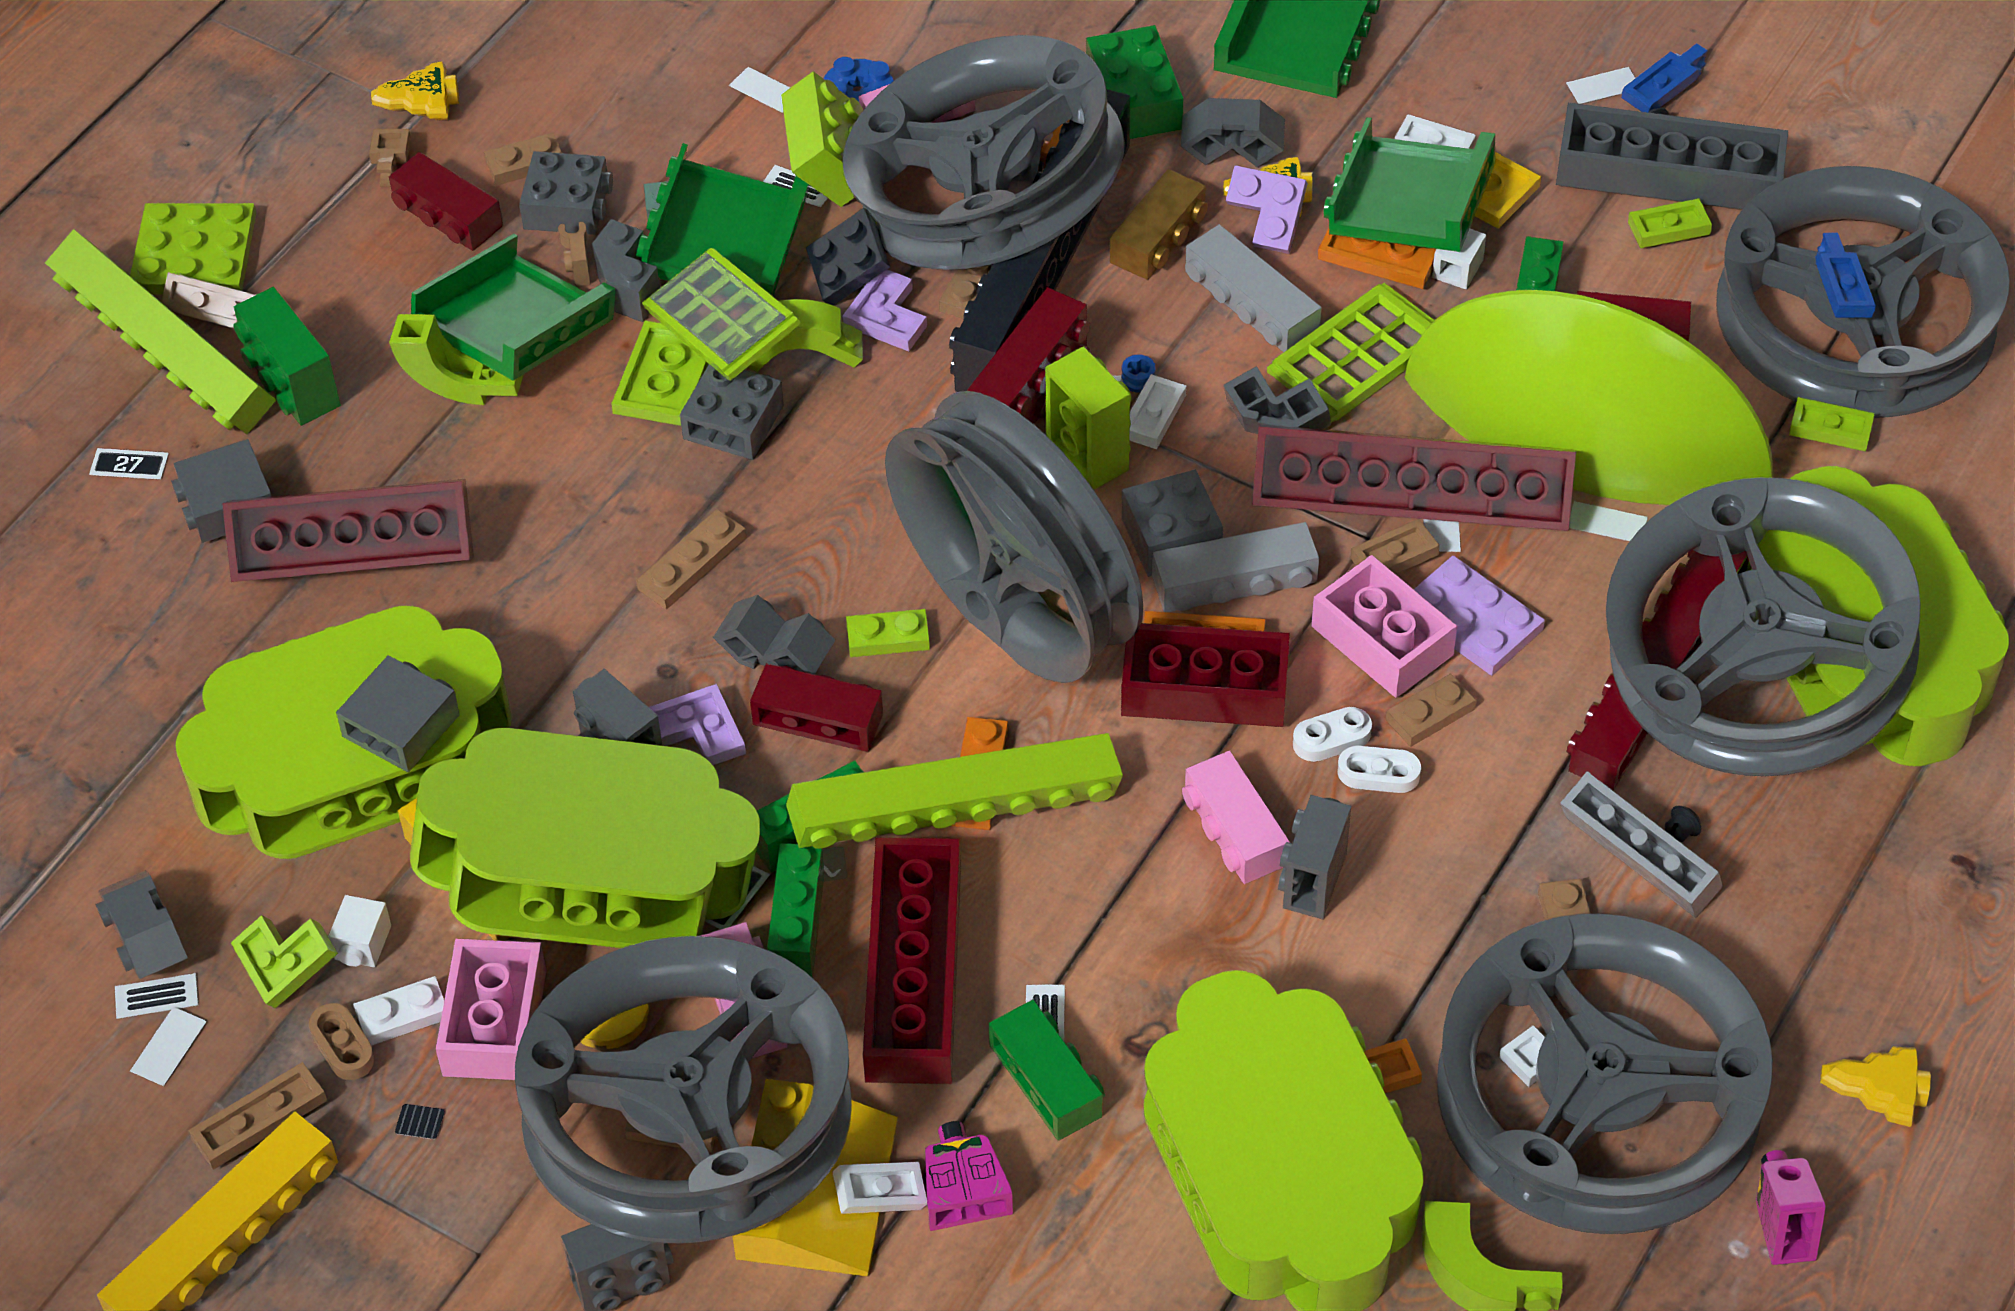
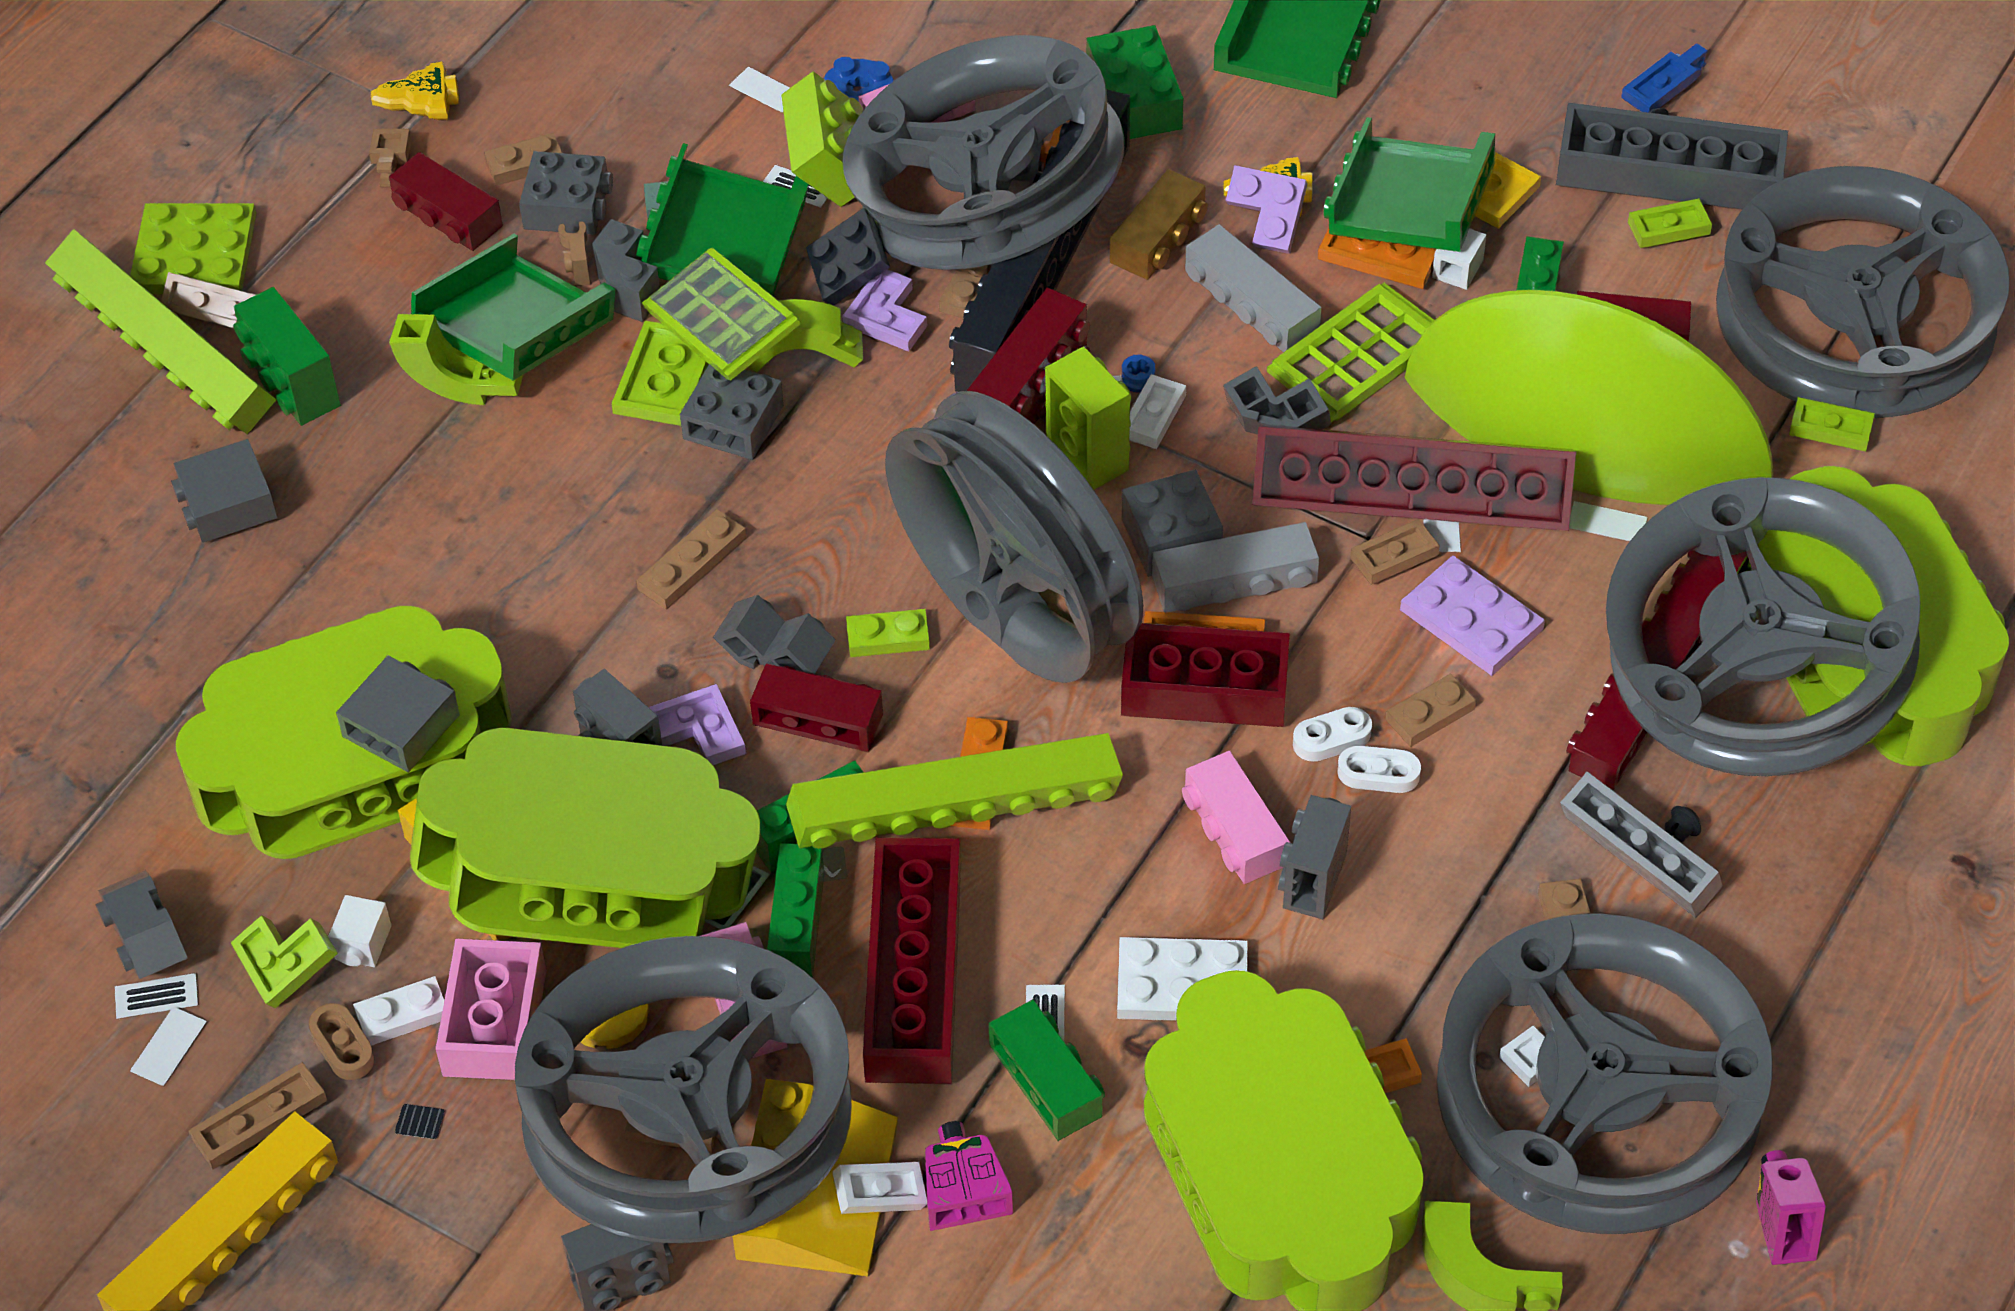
(128, 463): sticker -> none
(348, 530): dark red brick -> none
(1161, 969): none -> white plate
(1234, 124): dark grey brick -> none
(1384, 626): bright pink brick -> none
(1426, 131): white plate -> none
(1600, 85): white sticker -> none
(1843, 279): blue hinge -> none
(1882, 1082): yellow rock -> none

